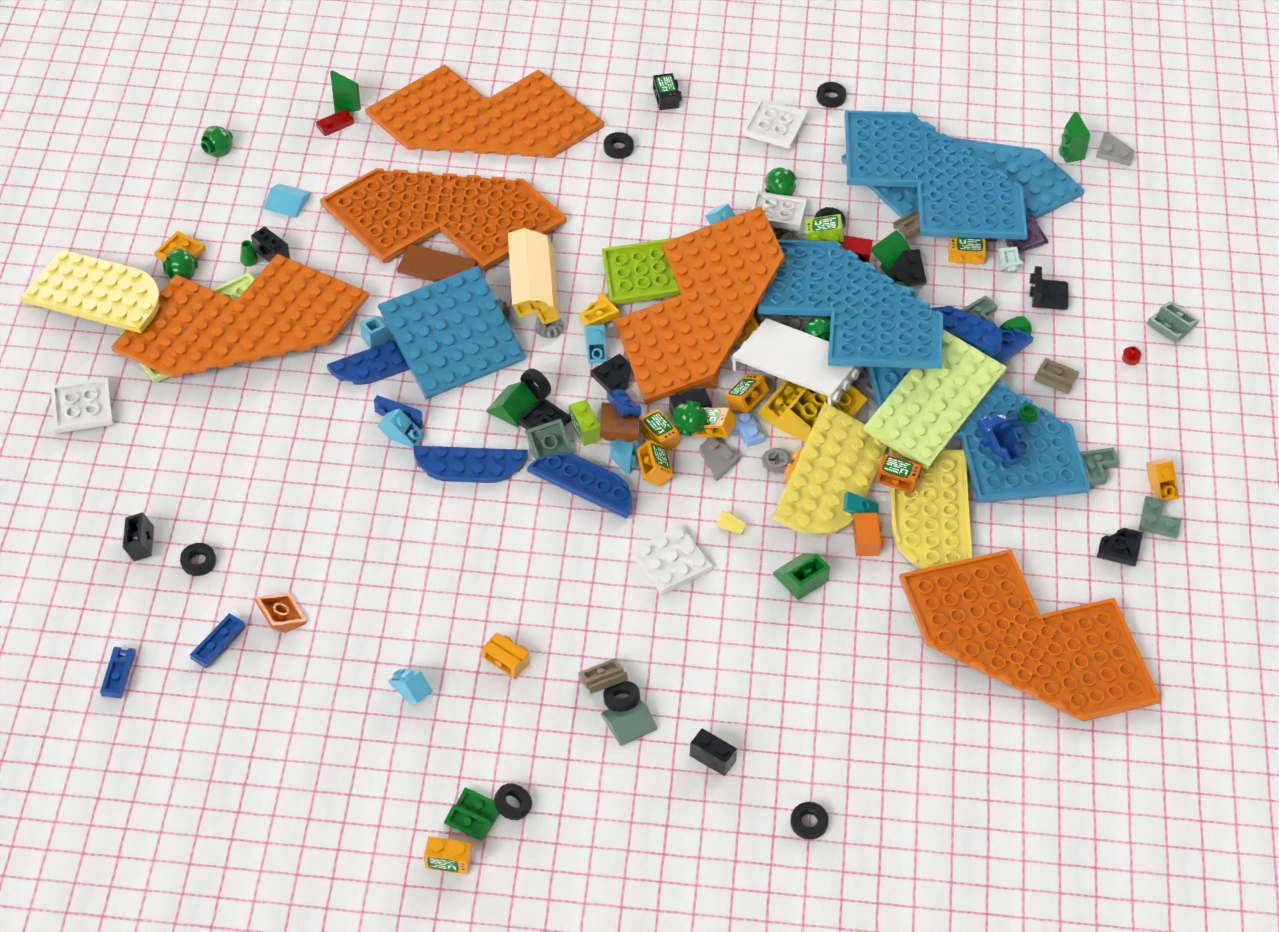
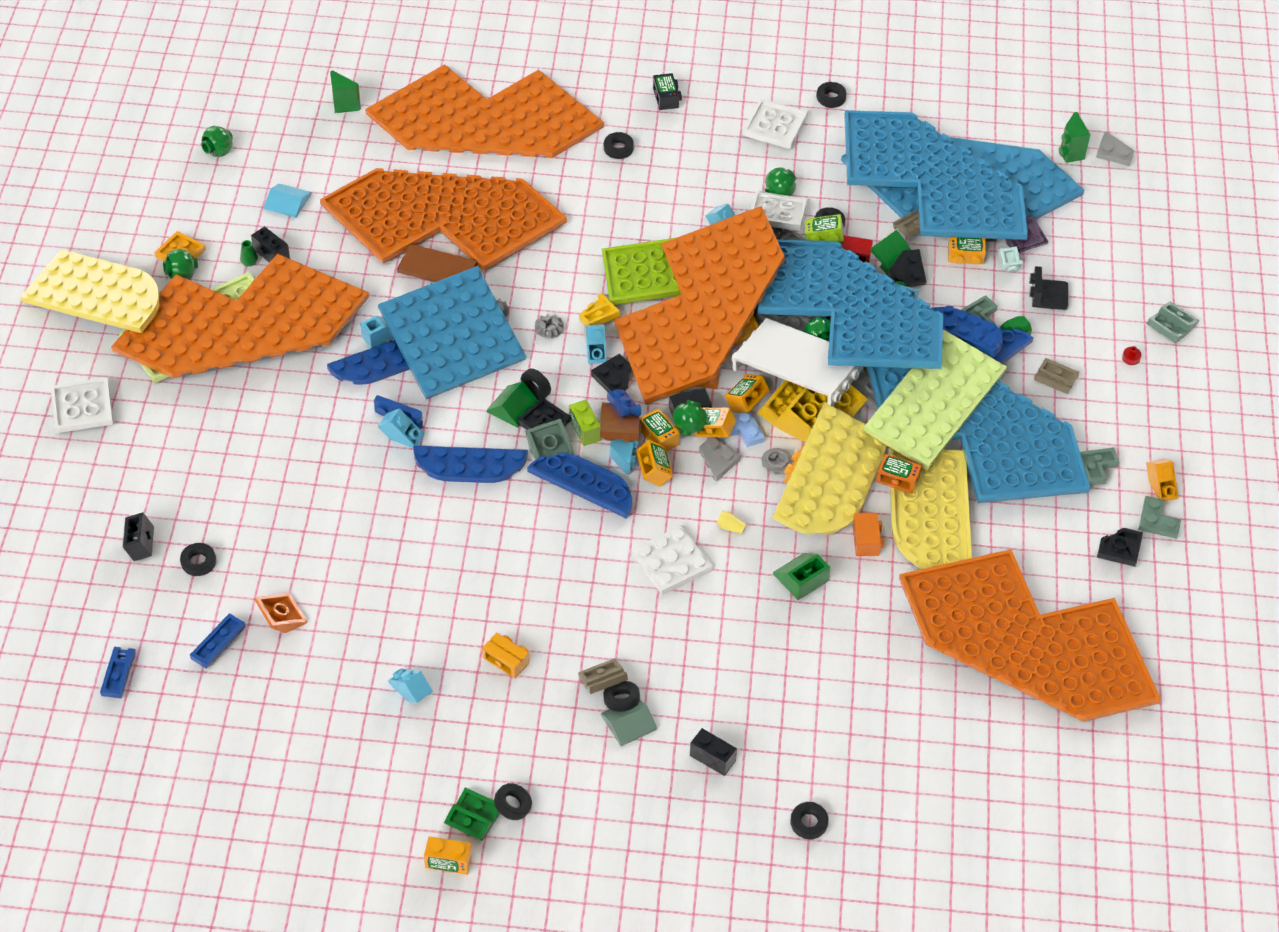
(335, 122): red plate -> none
(533, 275): panel -> none
(857, 504): teal plate -> none
(1001, 436): blue piece -> none
(1028, 413): green plate -> none

